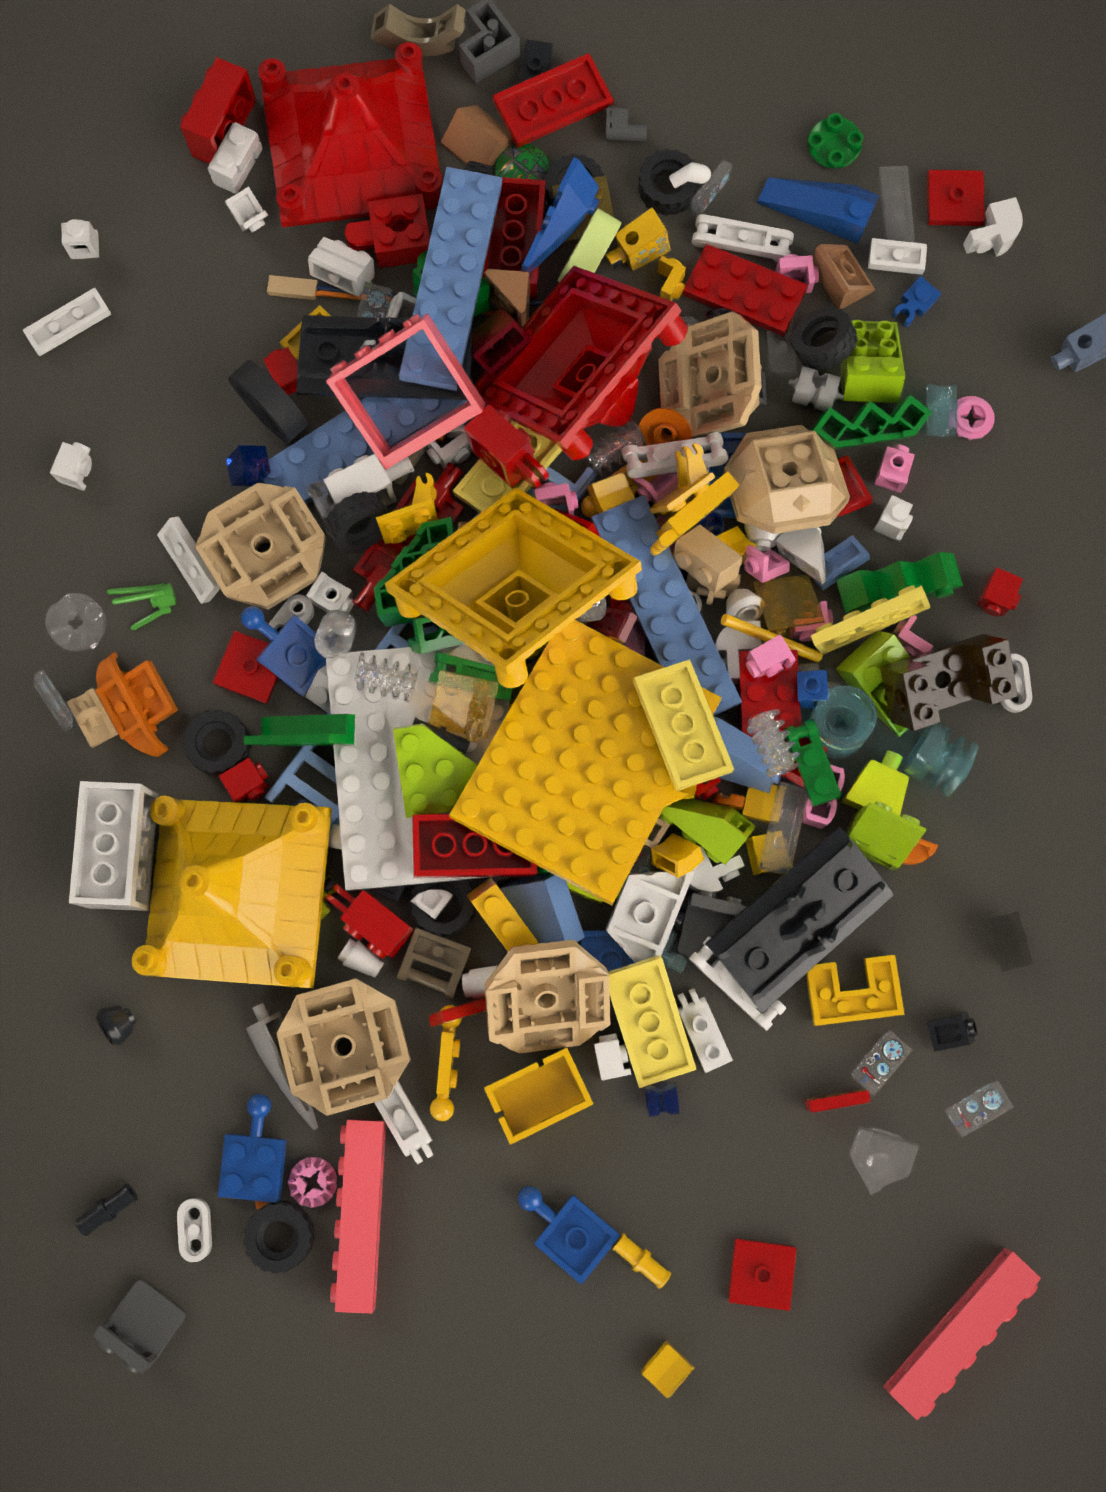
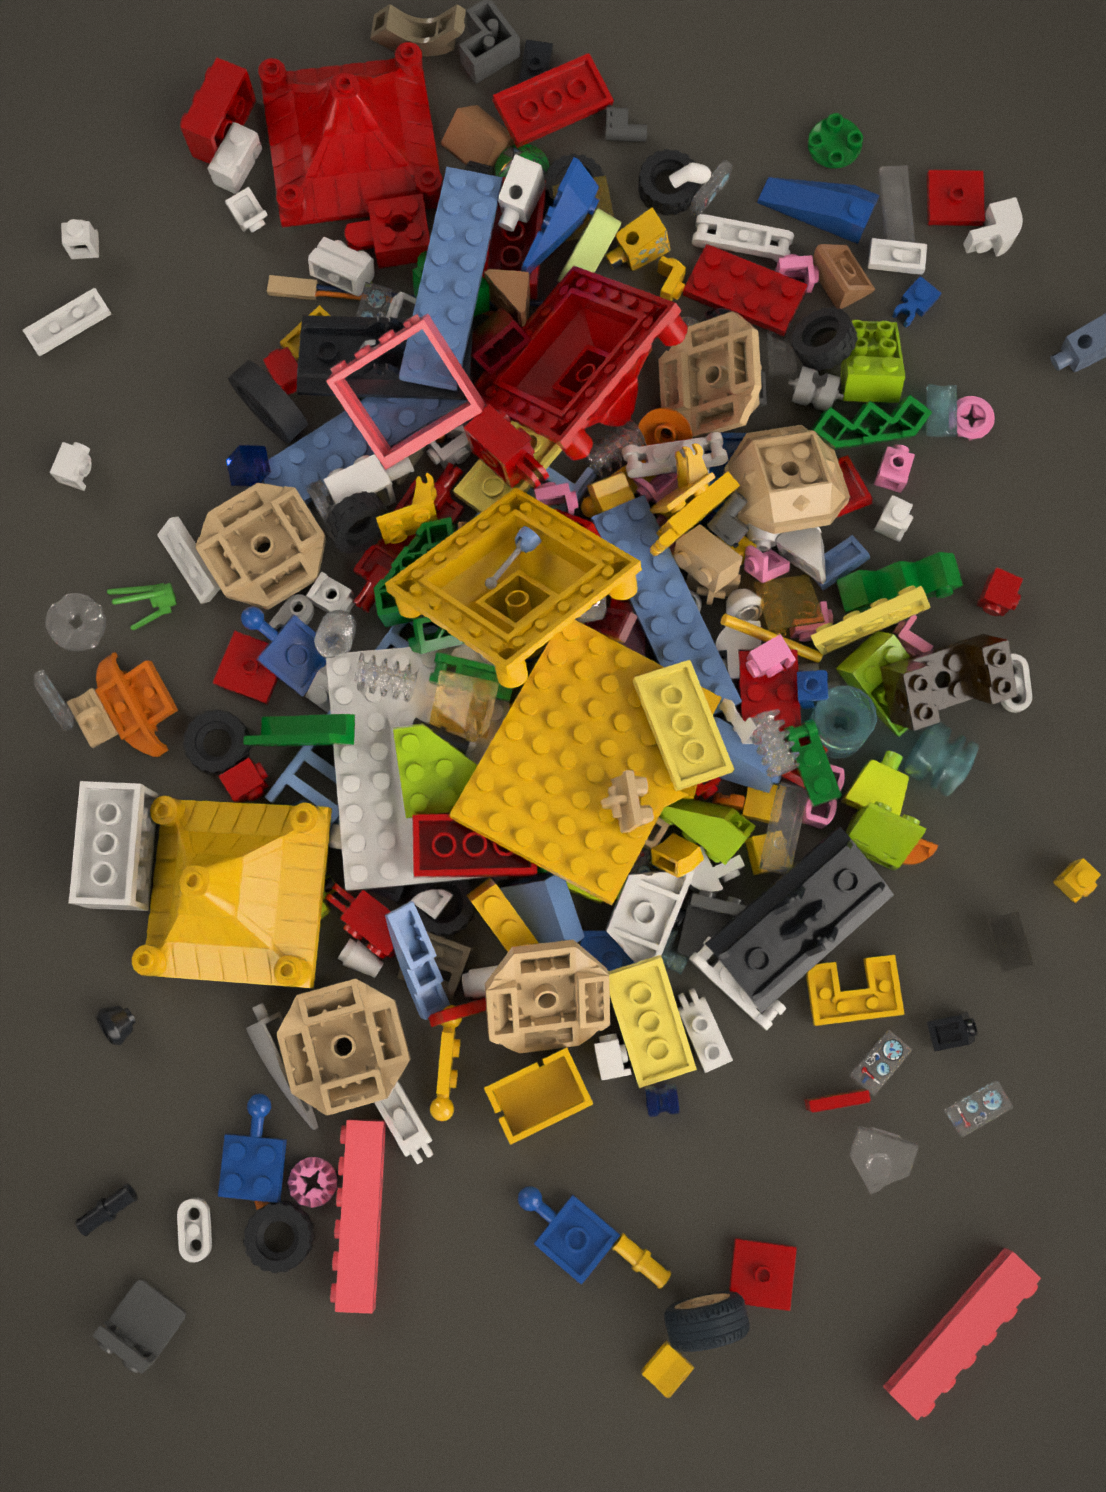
(417, 959): none -> medium blue slope
(520, 192): none -> white torso
(525, 541): none -> hinge
(625, 803): none -> tan hips
(706, 1321): none -> black wheel
(725, 522): none -> dark grey piece
(743, 728): none -> white piece
(1077, 879): none -> yellow brick

